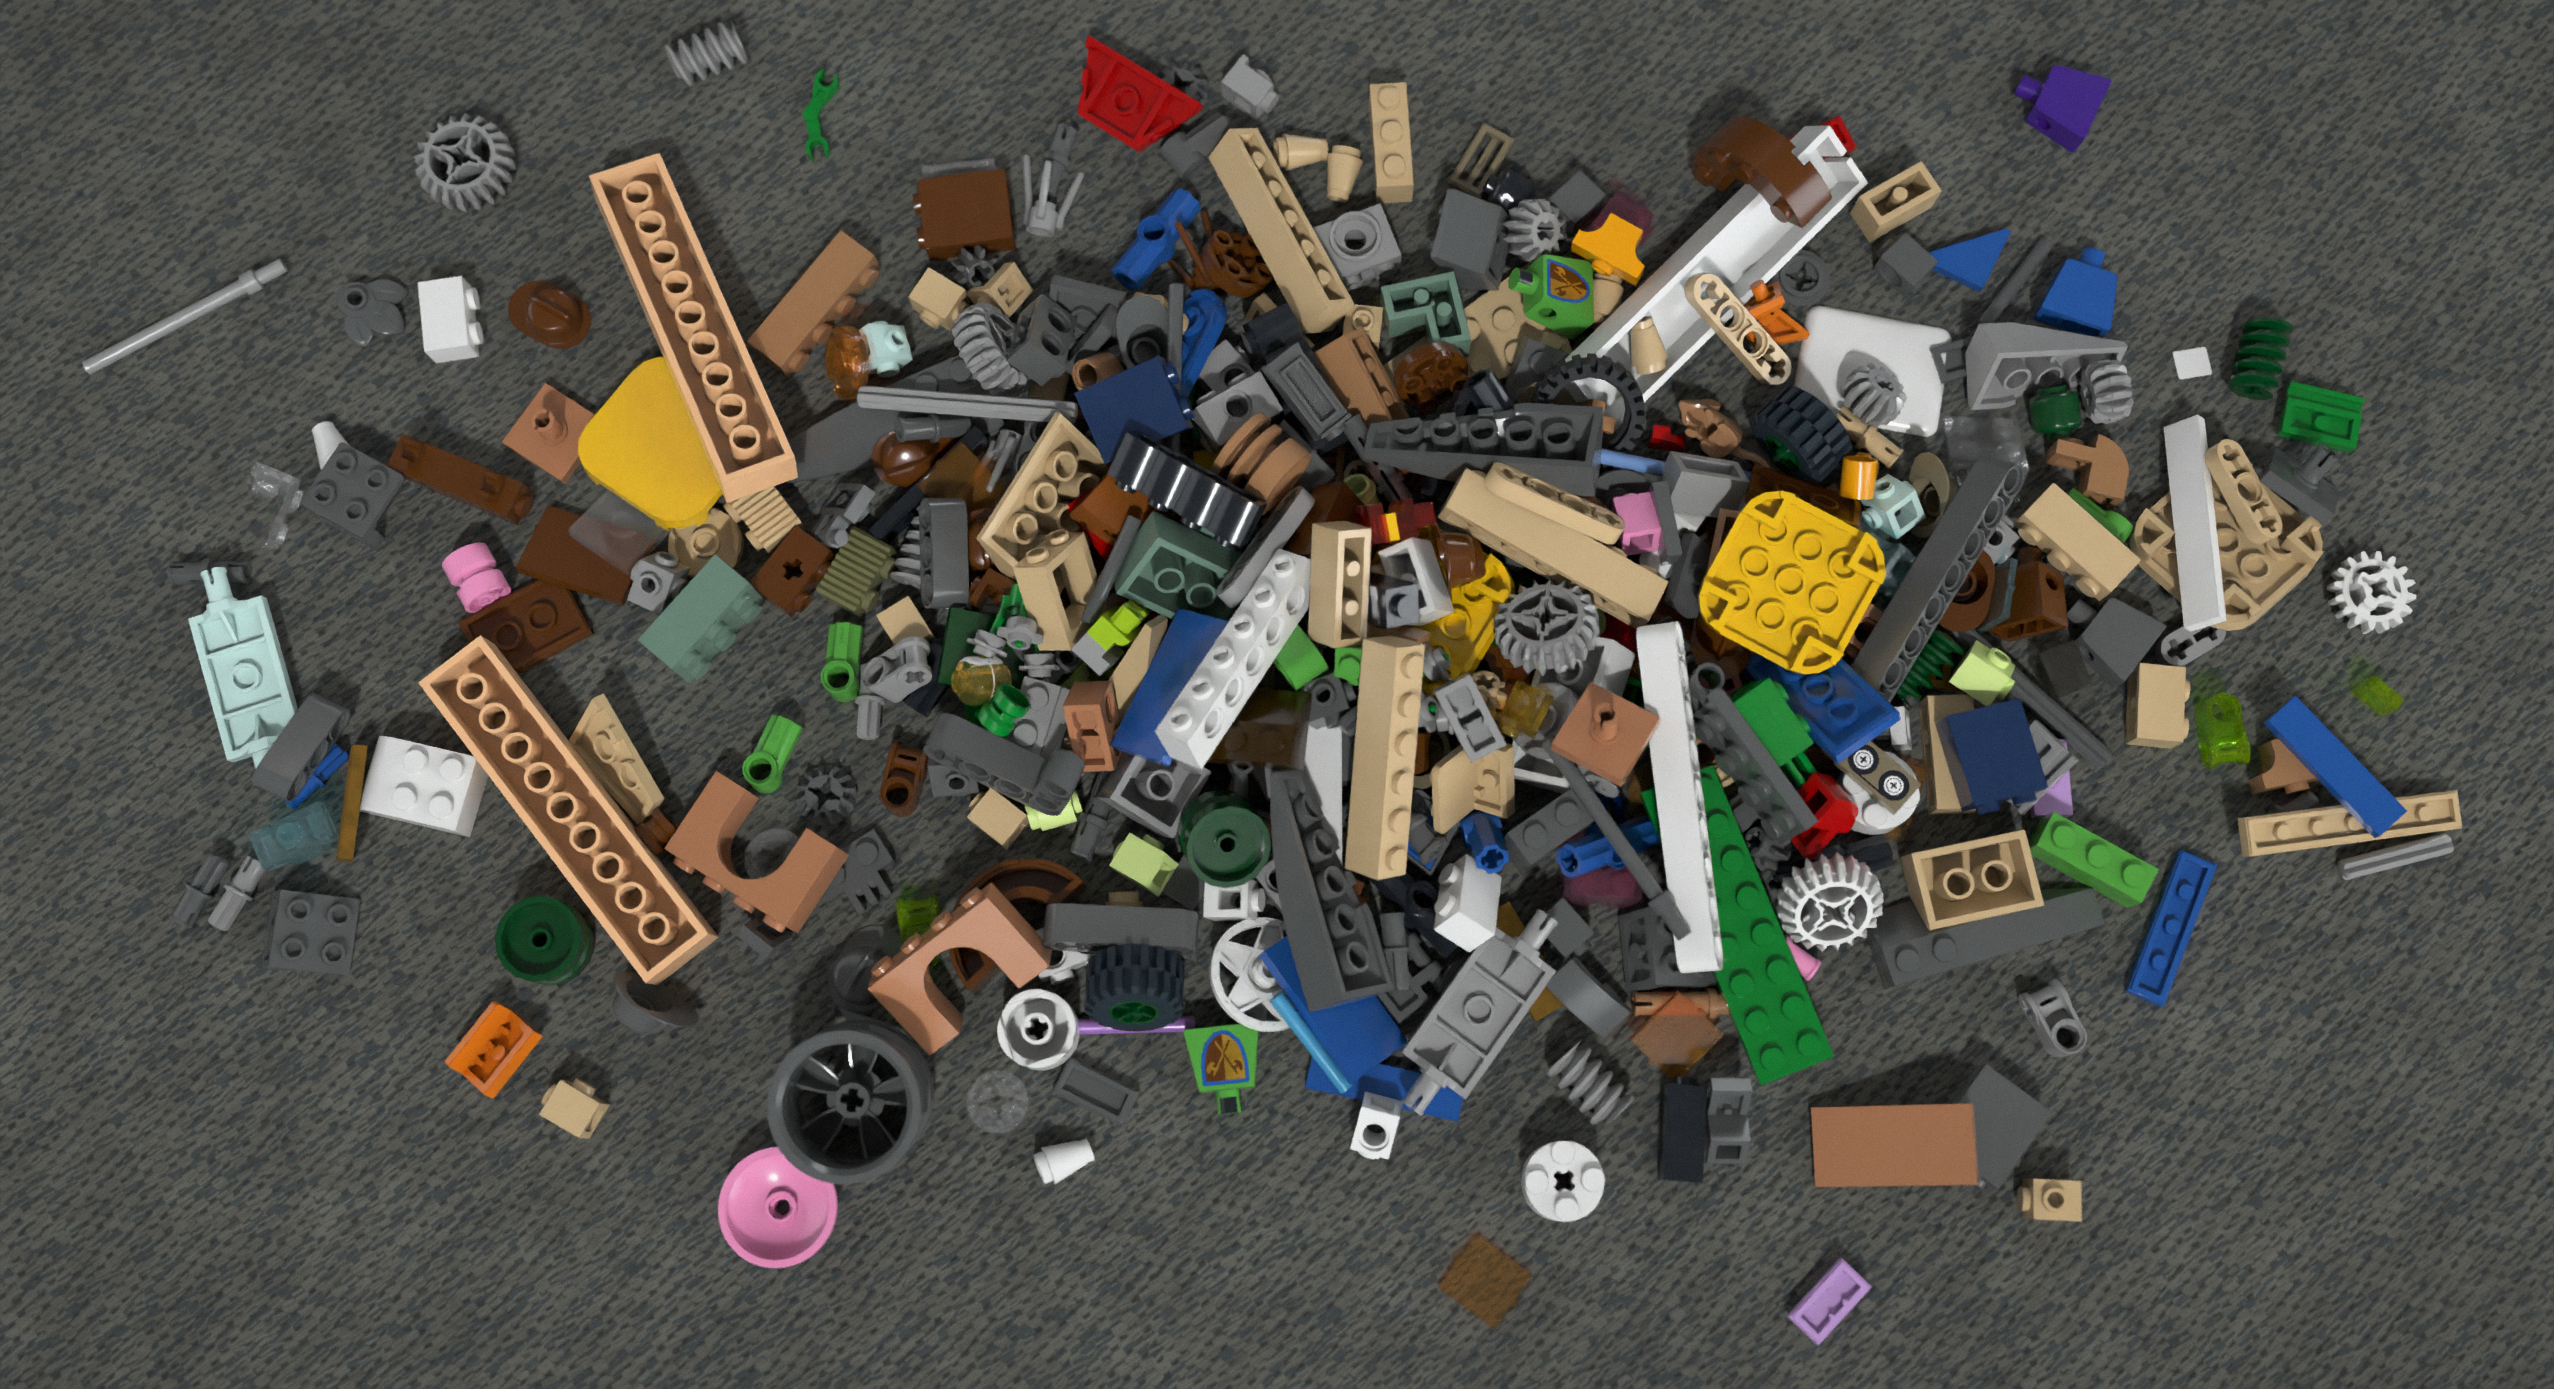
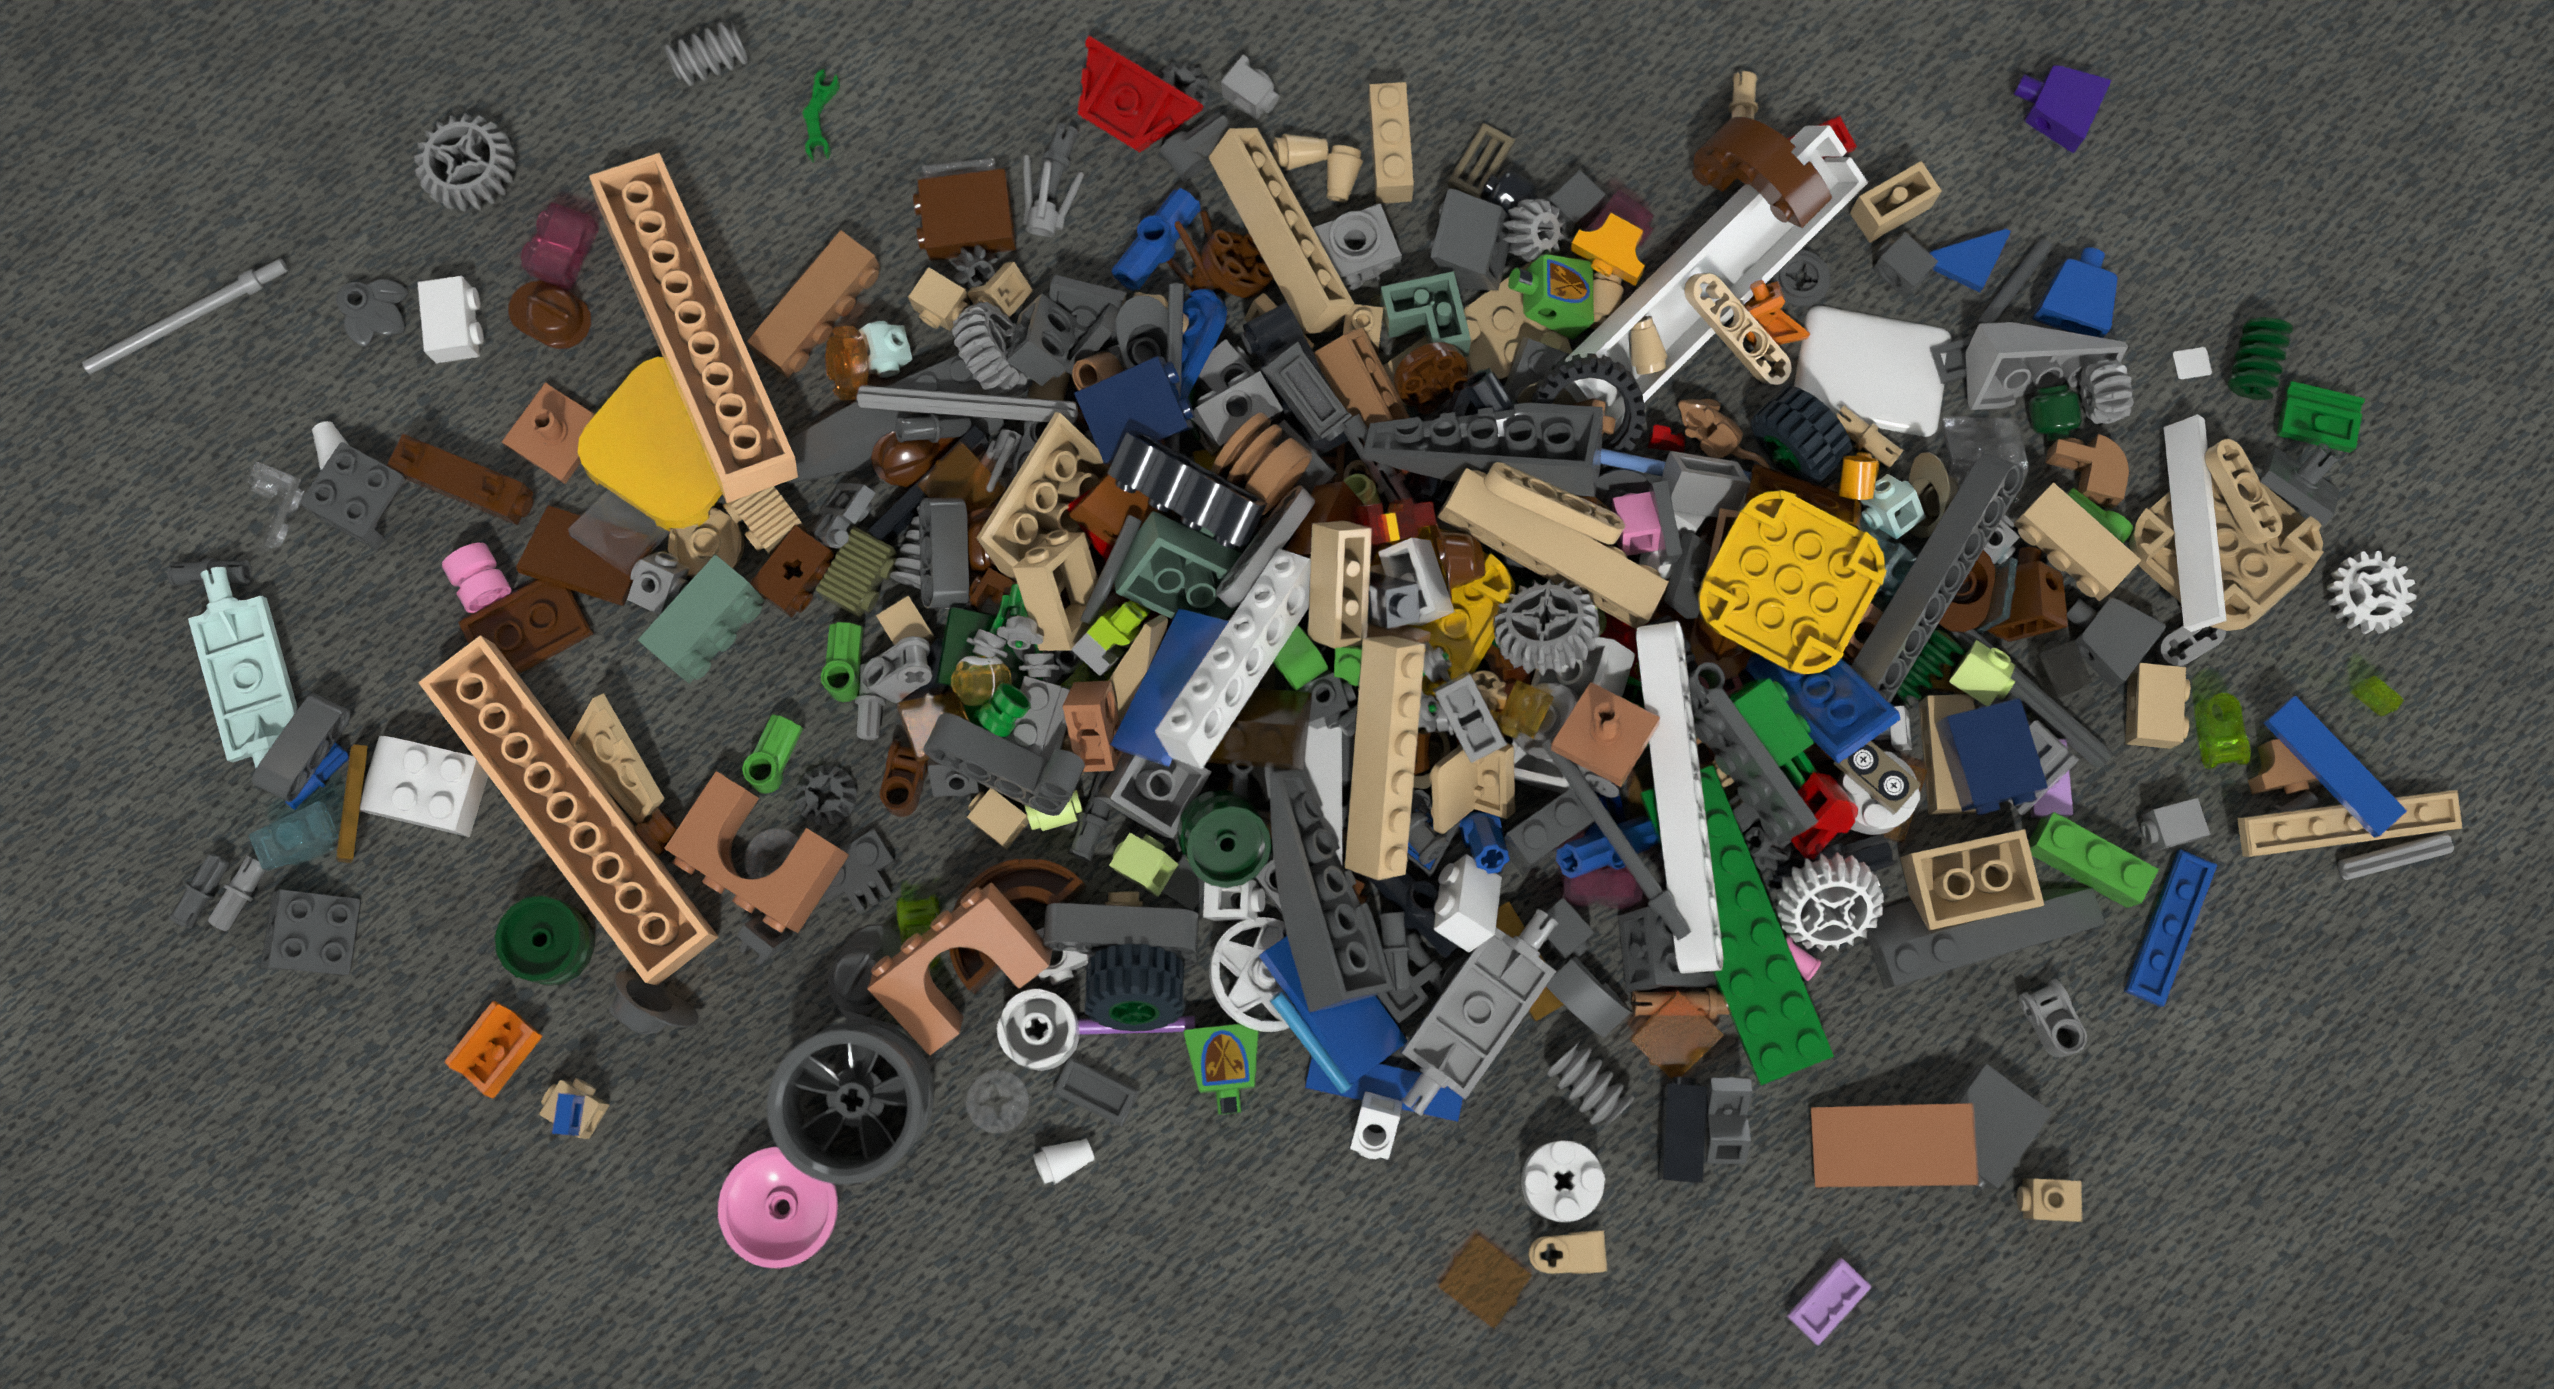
(559, 245): none -> clear pink brick
(568, 1114): none -> blue tile
(921, 715): none -> clear orange piece
(1576, 1253): none -> tan piece
(1744, 95): none -> tan axle
(1873, 395): light grey gear -> none
(2174, 825): none -> light grey brick

